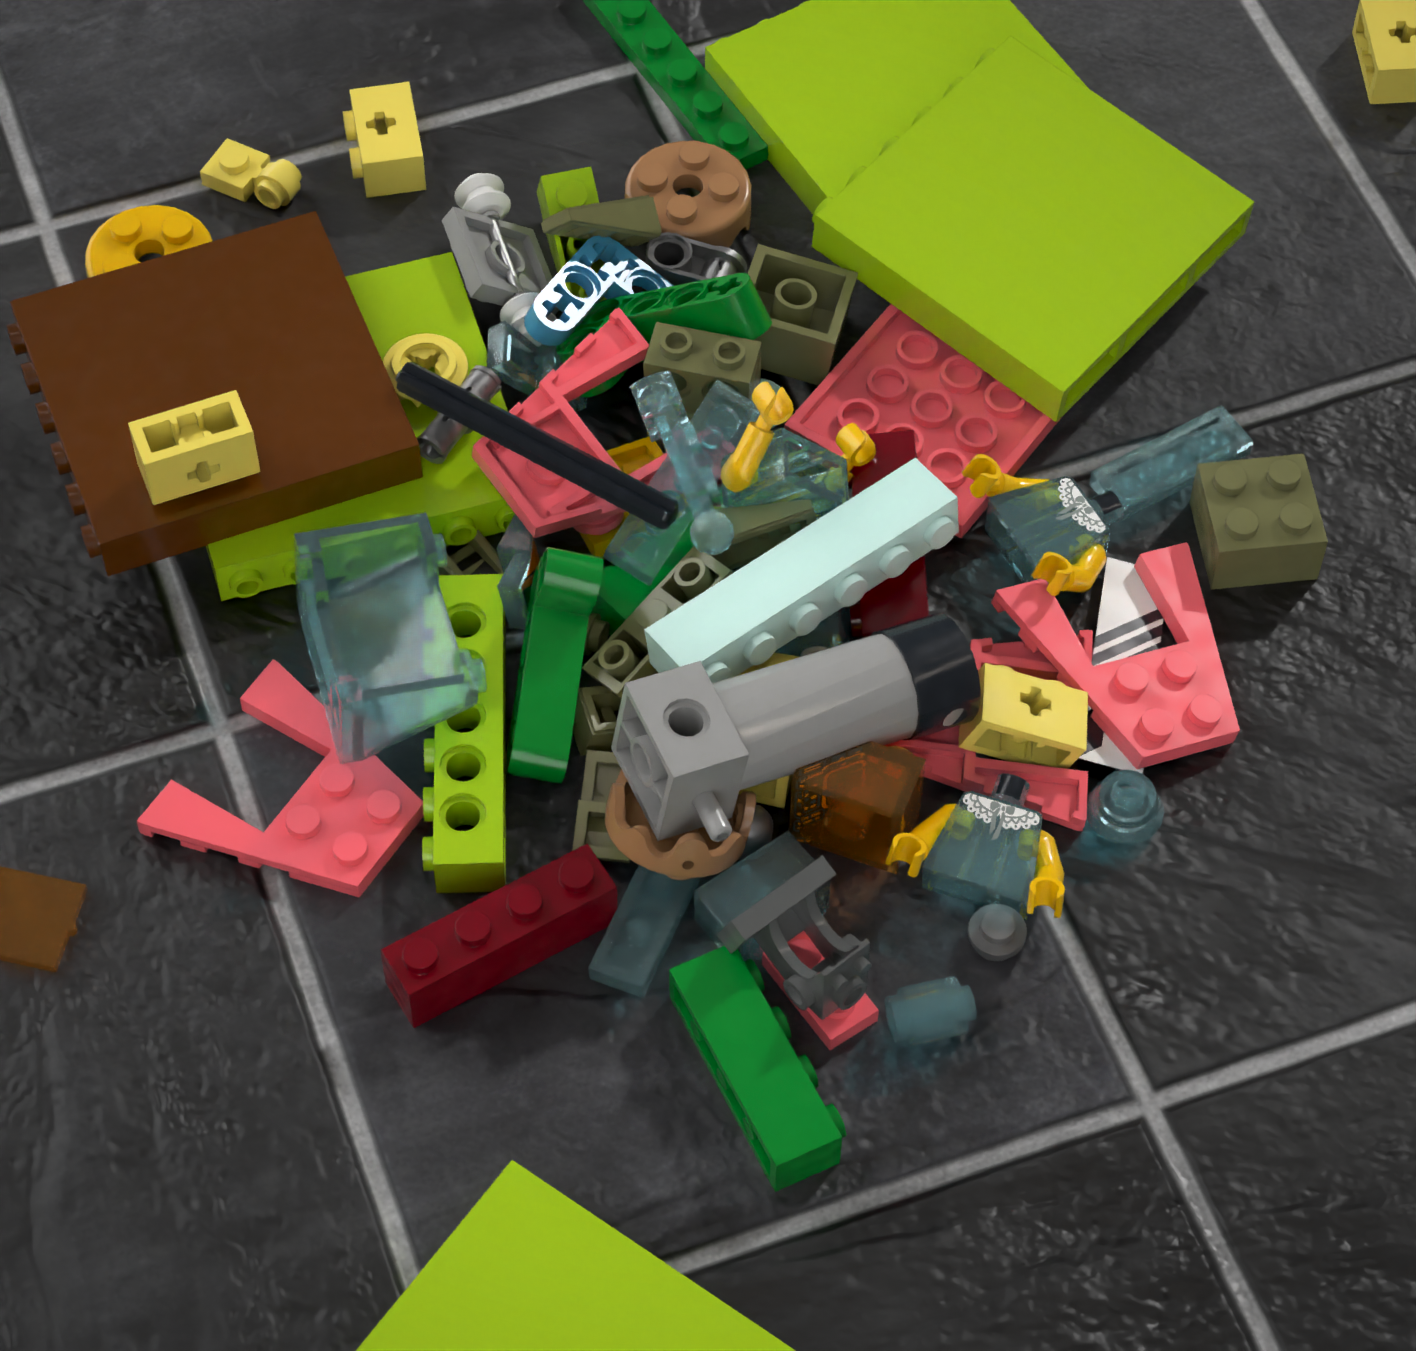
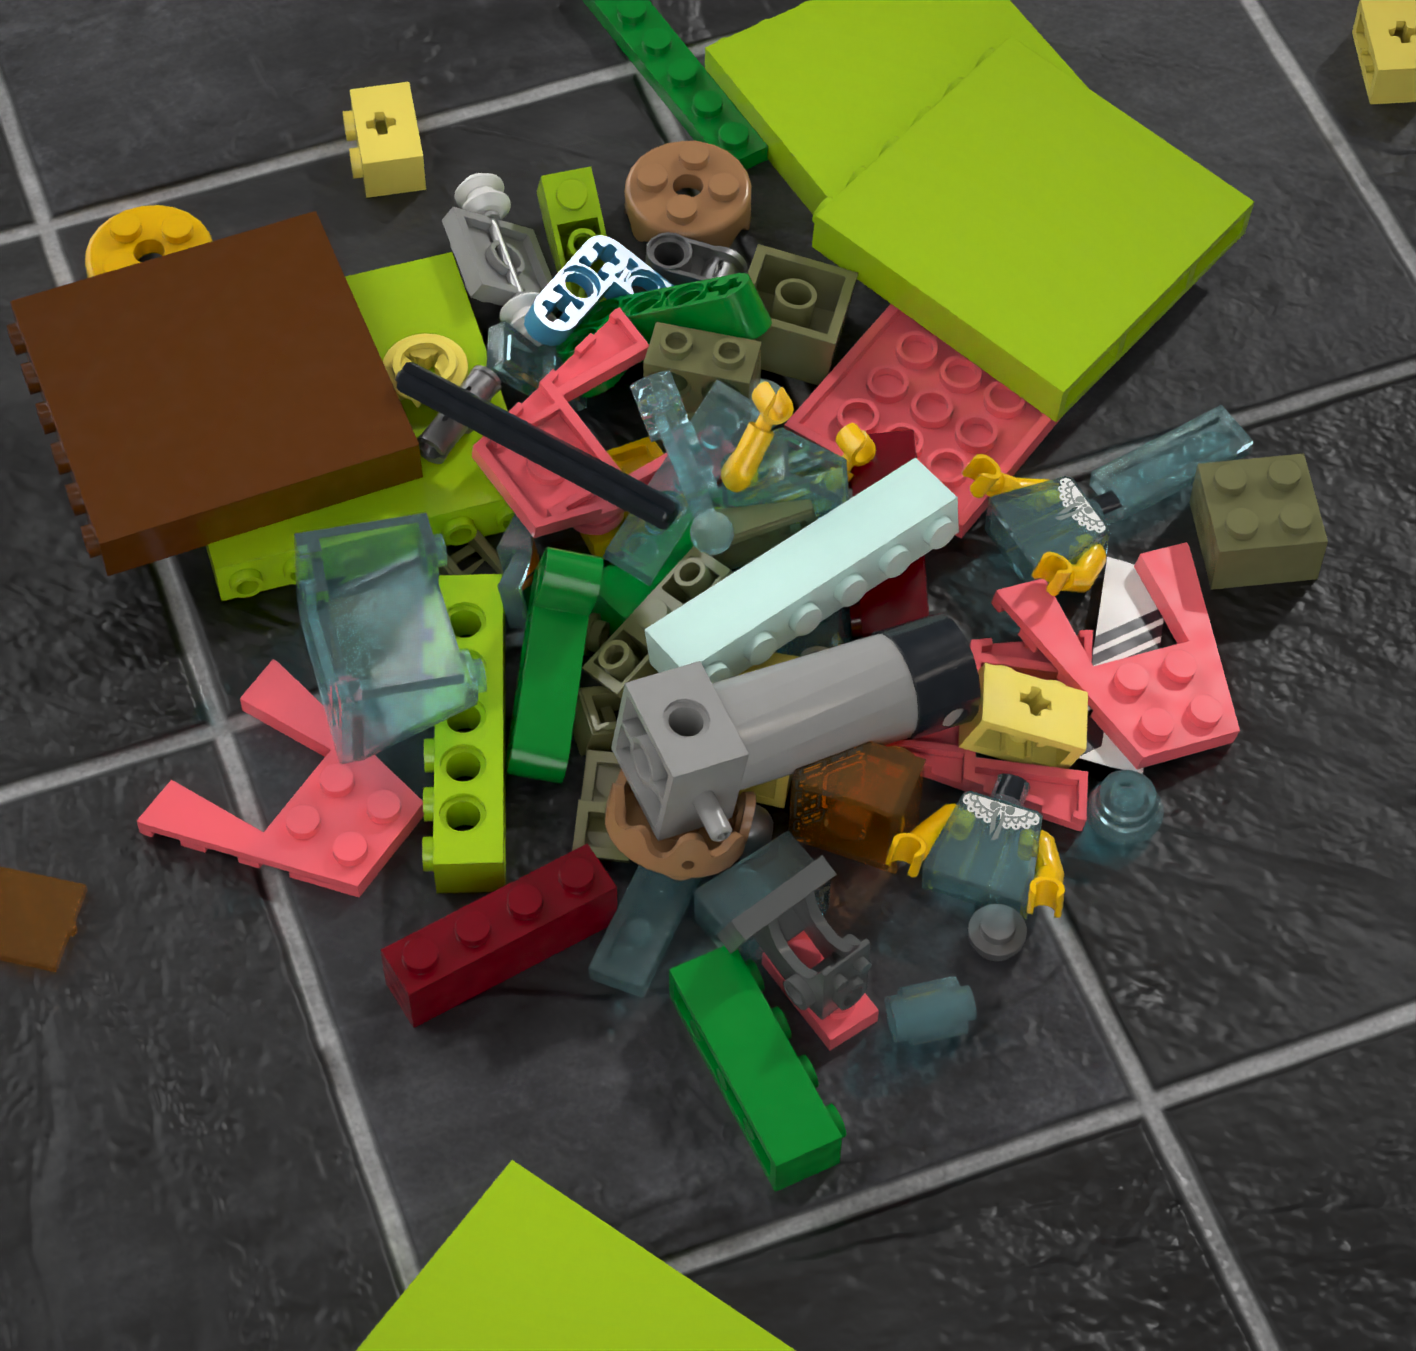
(194, 447): light yellow brick -> none
(243, 170): light yellow plate -> none
(624, 220): olive slope -> none

